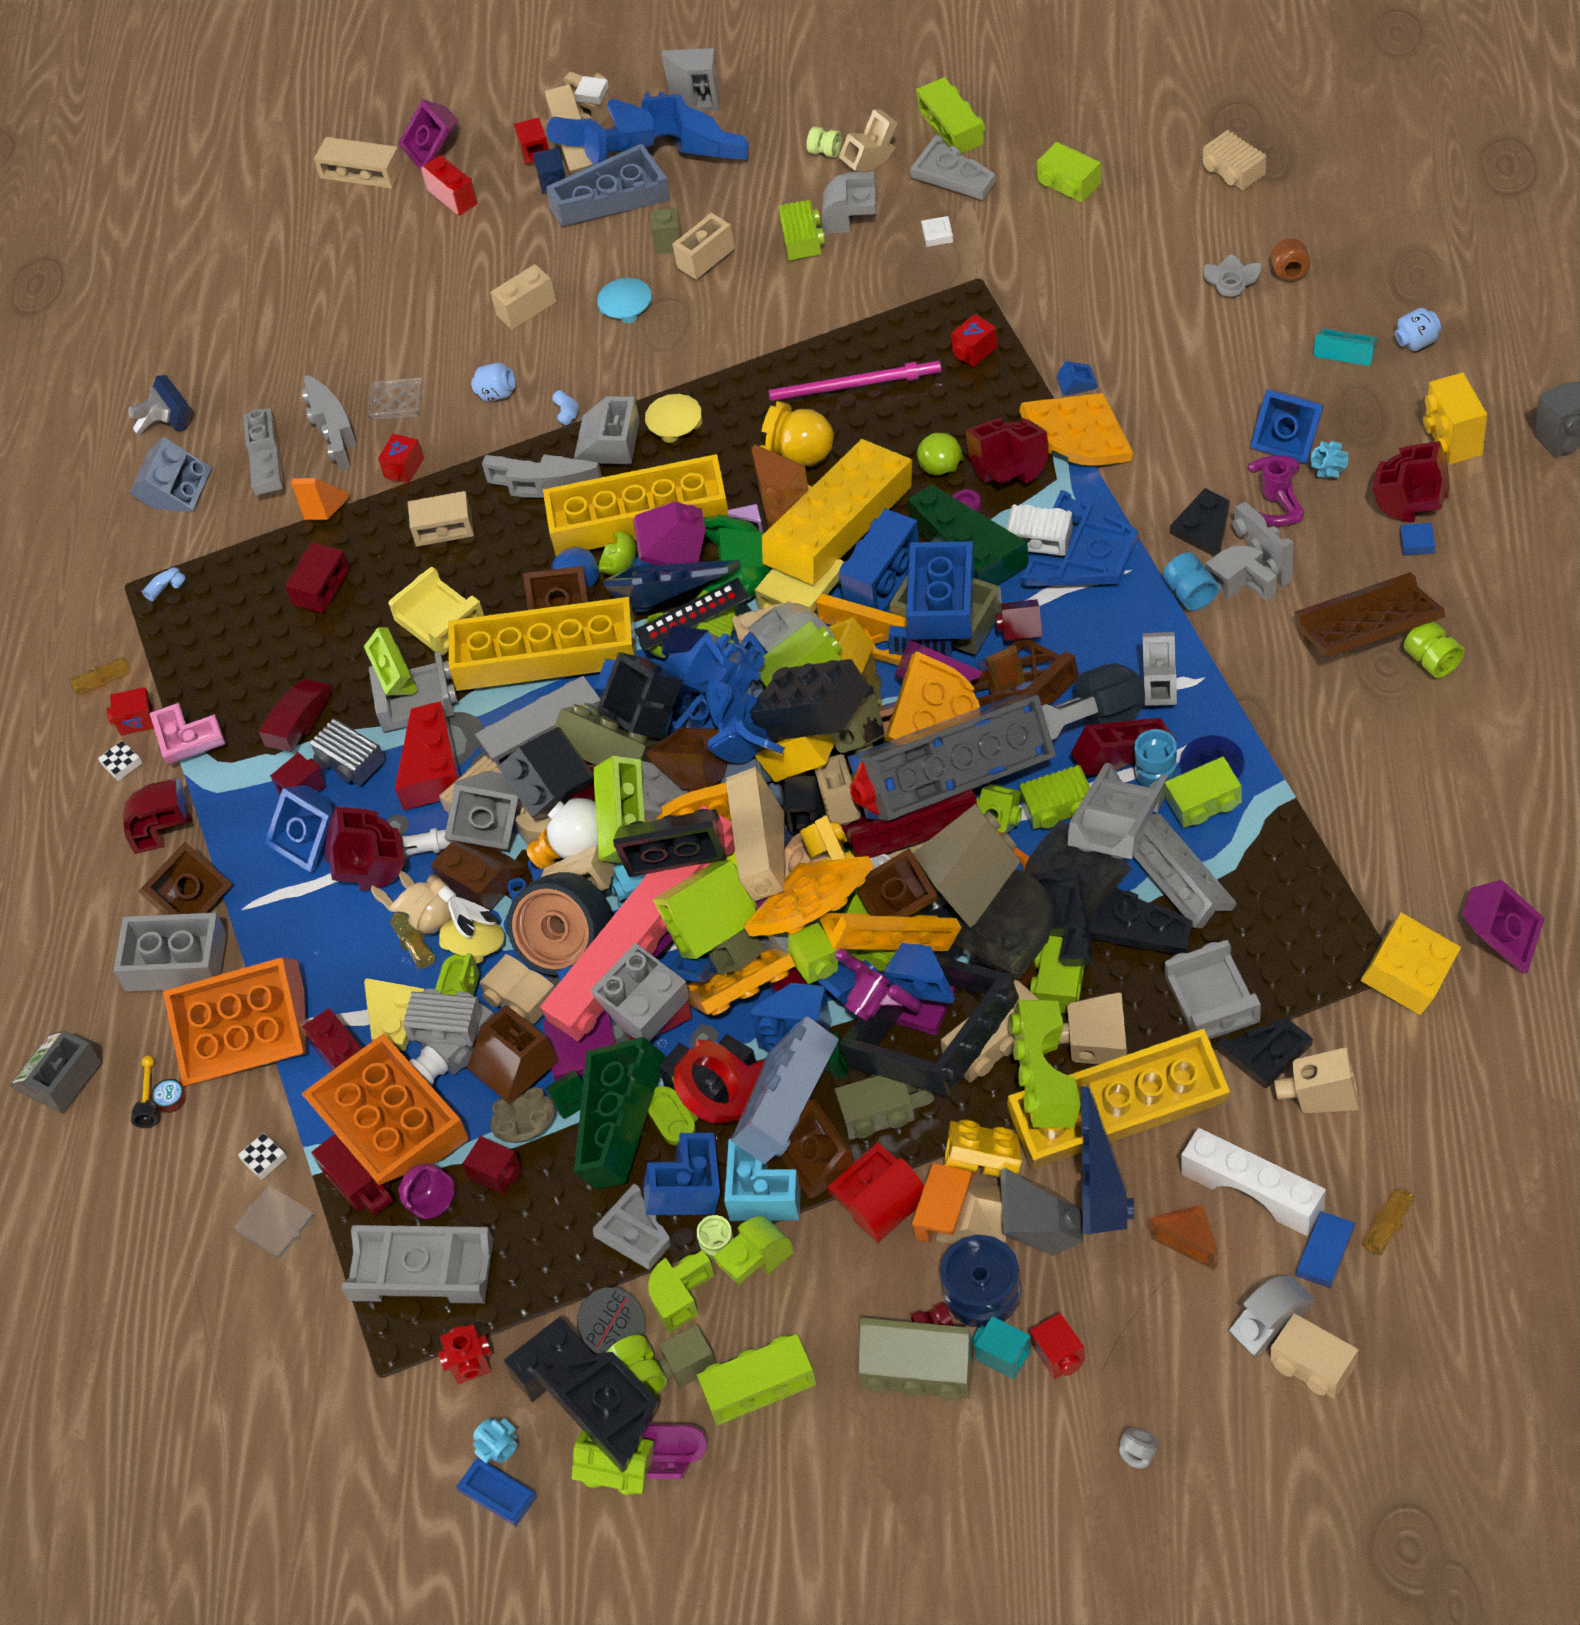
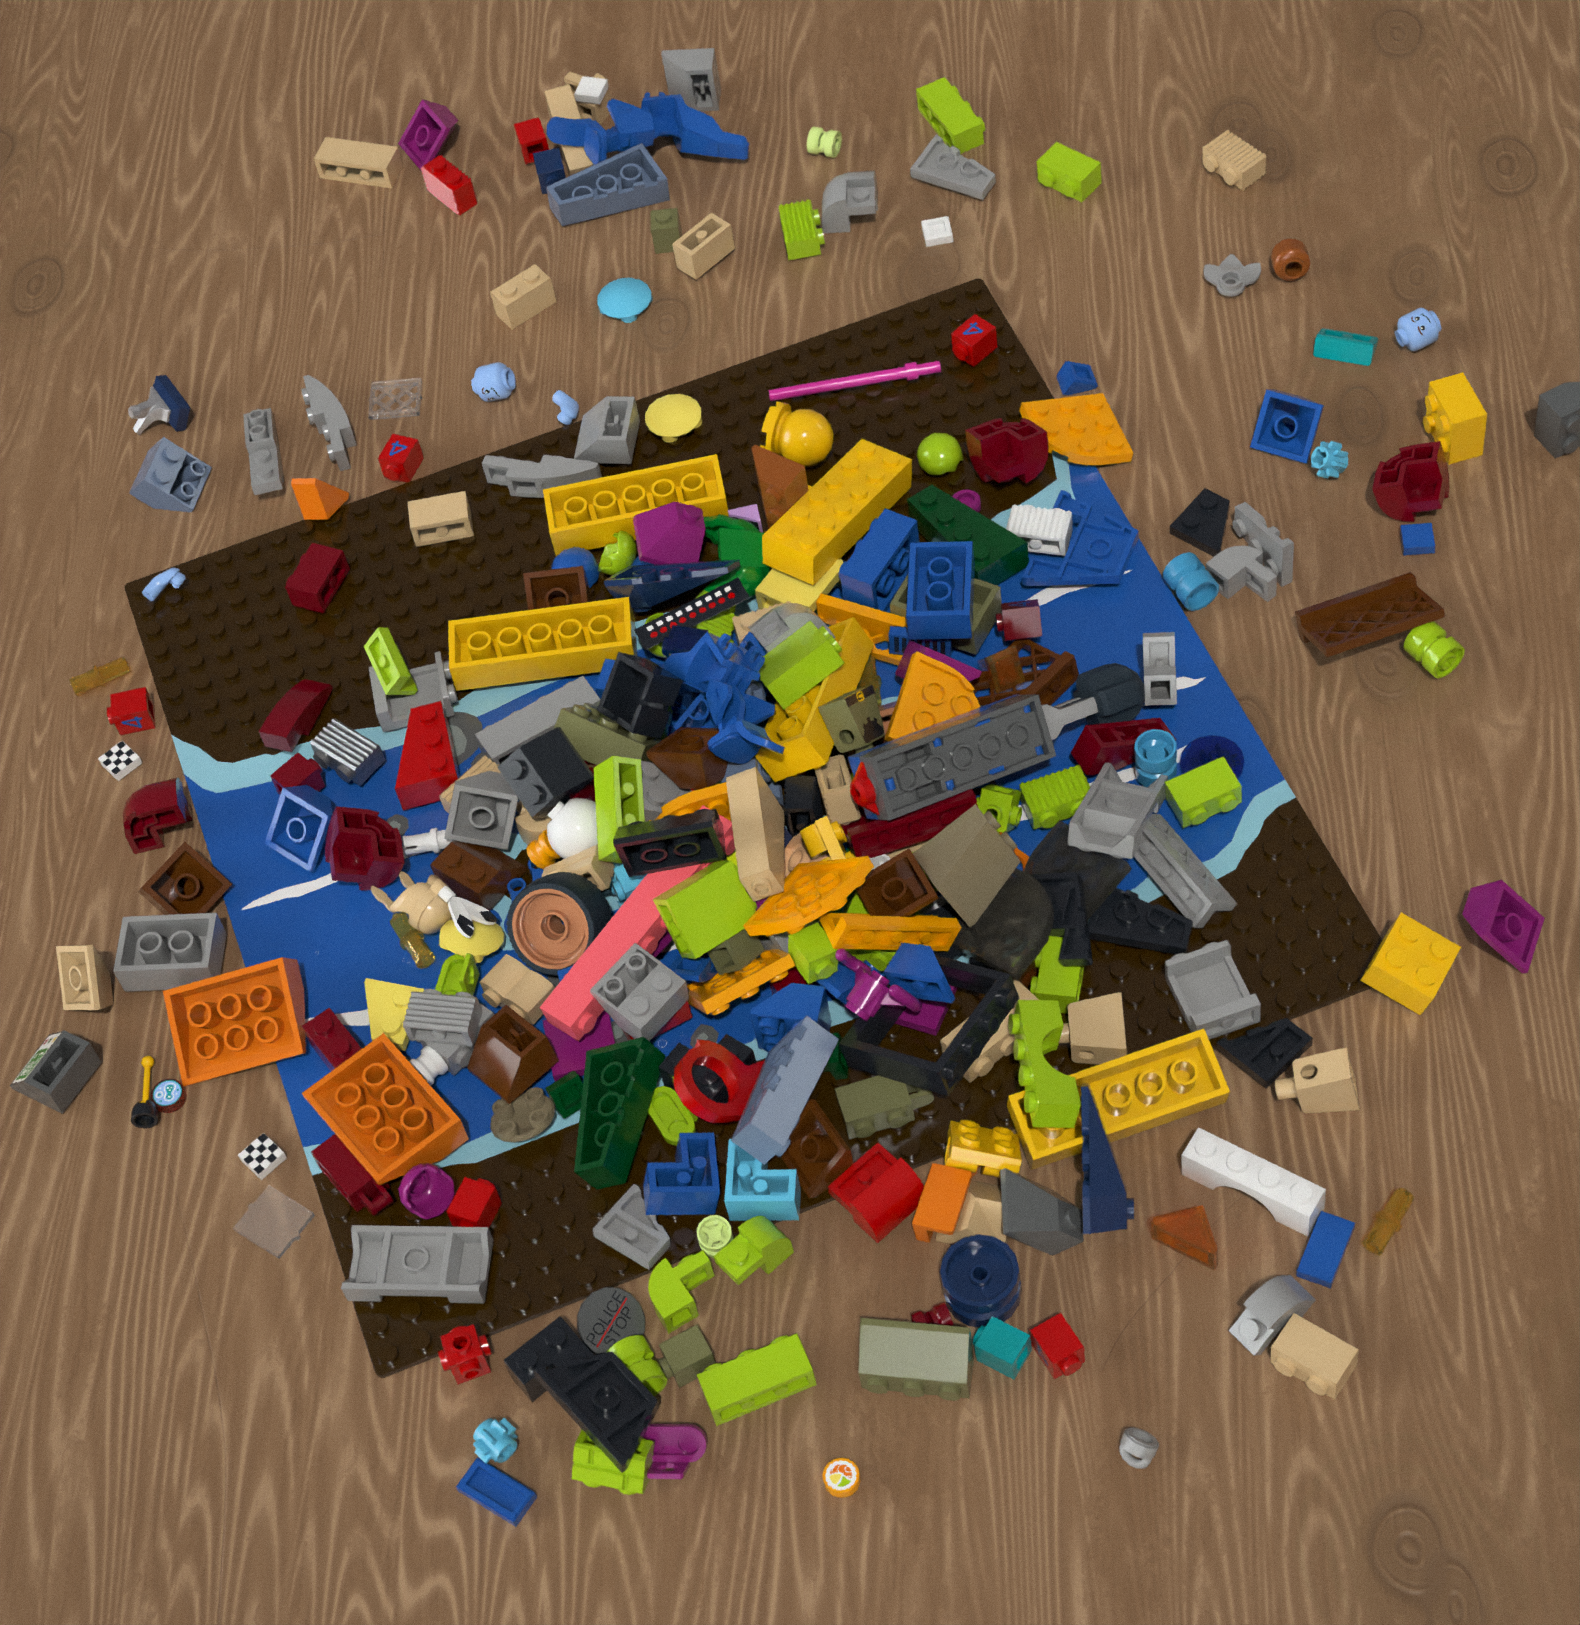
(83, 978): none -> tan slope
(184, 740): bright pink brick -> none
(428, 606): light yellow panel -> none
(474, 1204): none -> red brick
(492, 1165): dark red brick -> none
(810, 699): black brick -> none
(841, 1477): none -> tile
(871, 148): tan brick -> none
(1278, 486): magenta piece -> none

